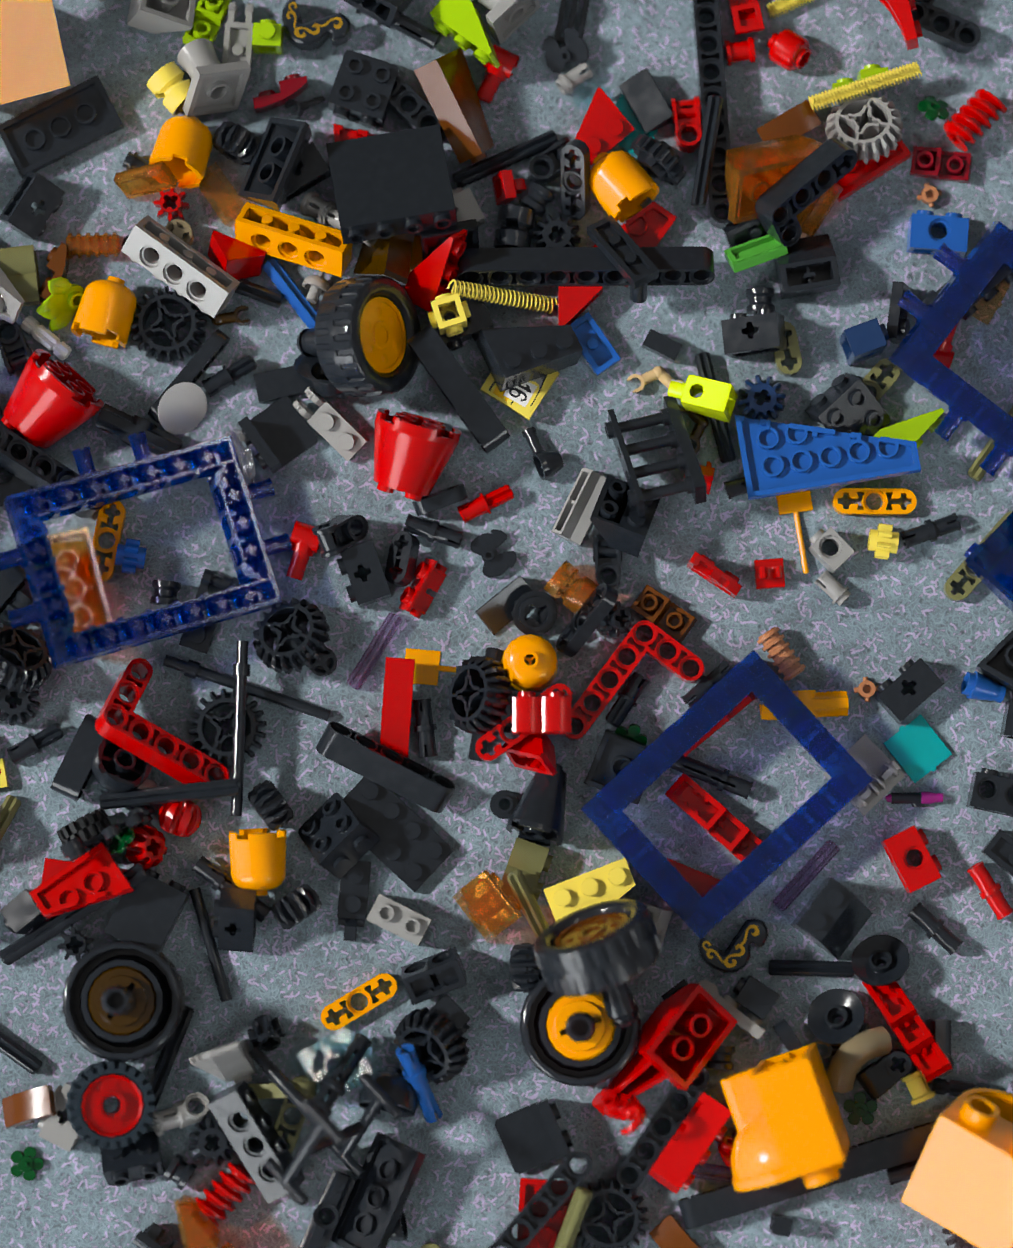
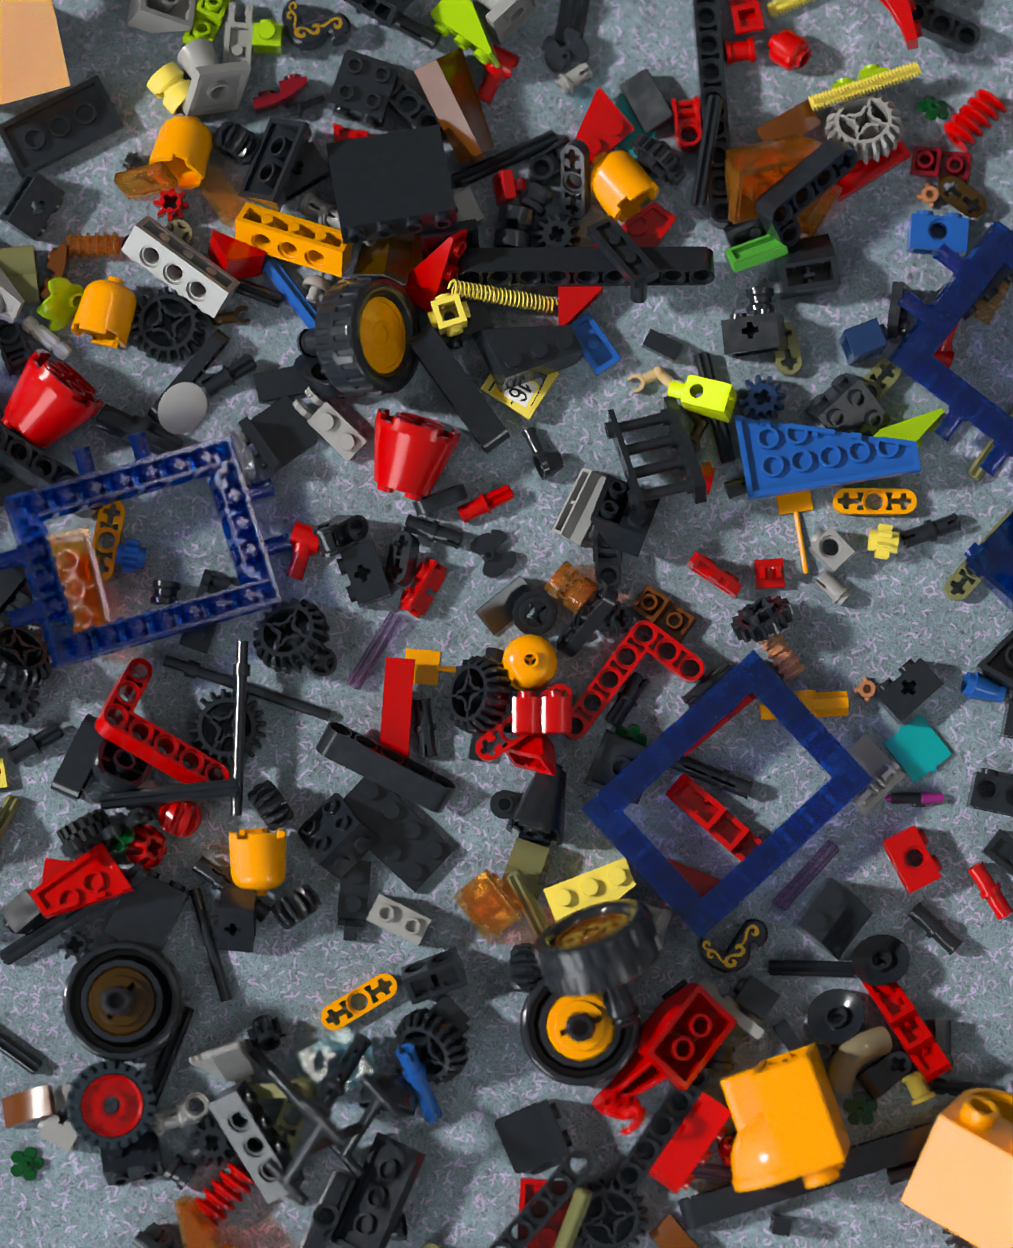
(762, 619): none -> black gear
(957, 201): none -> dark brown beam

